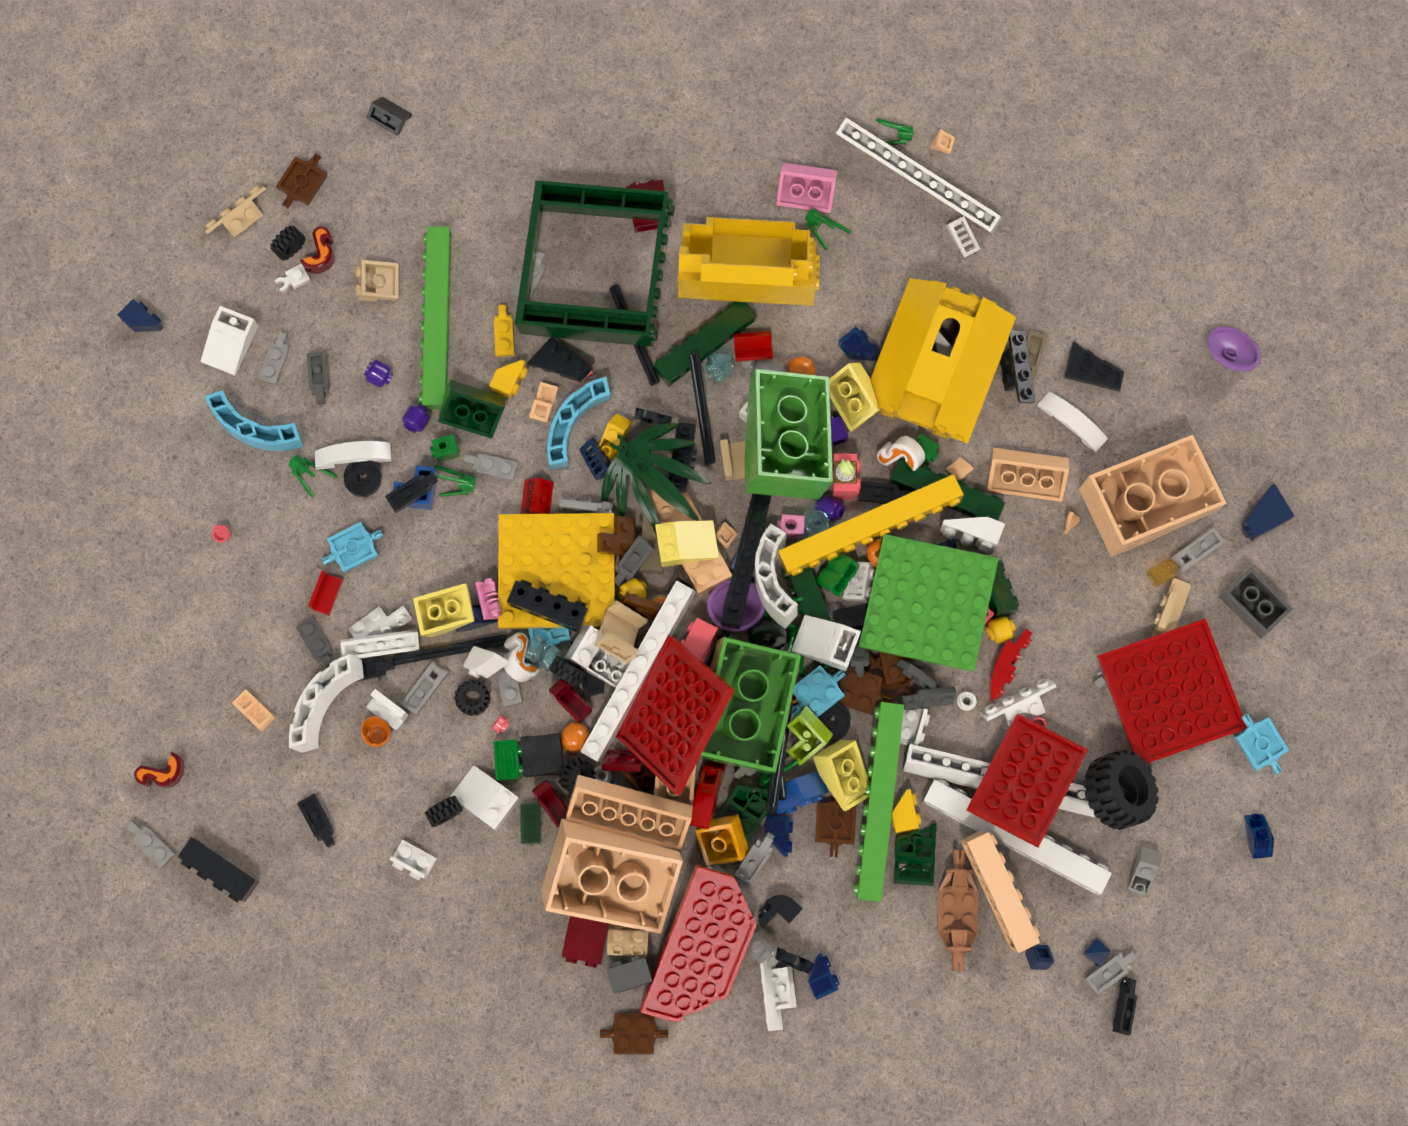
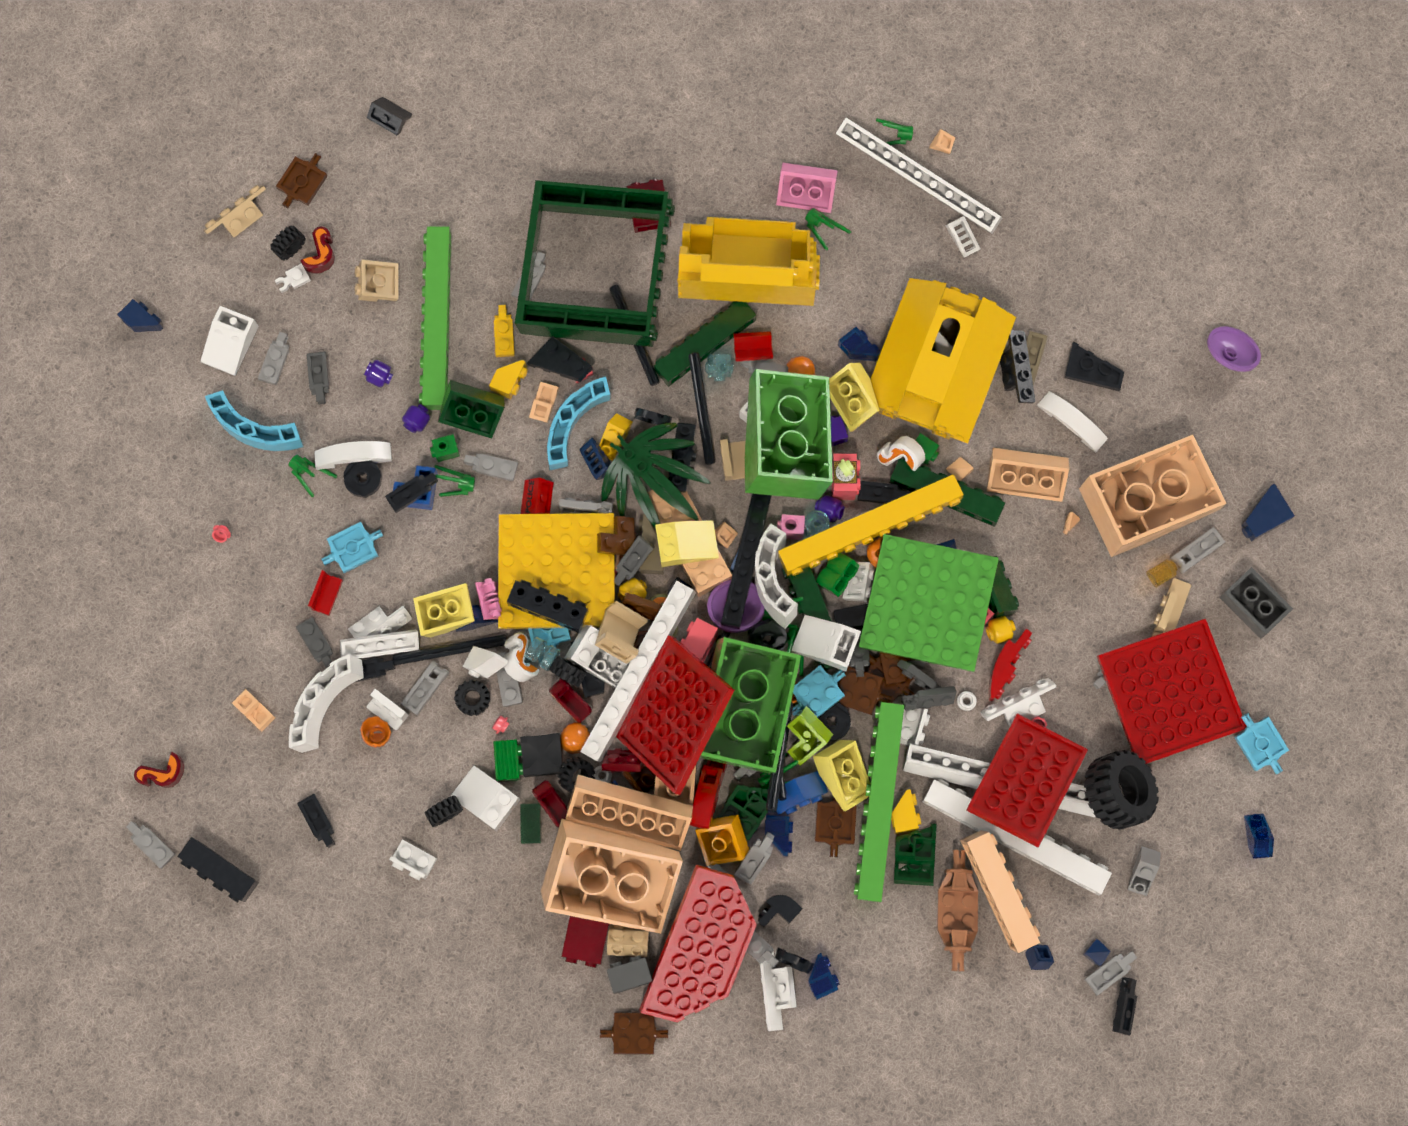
(978, 531): white slope -> none

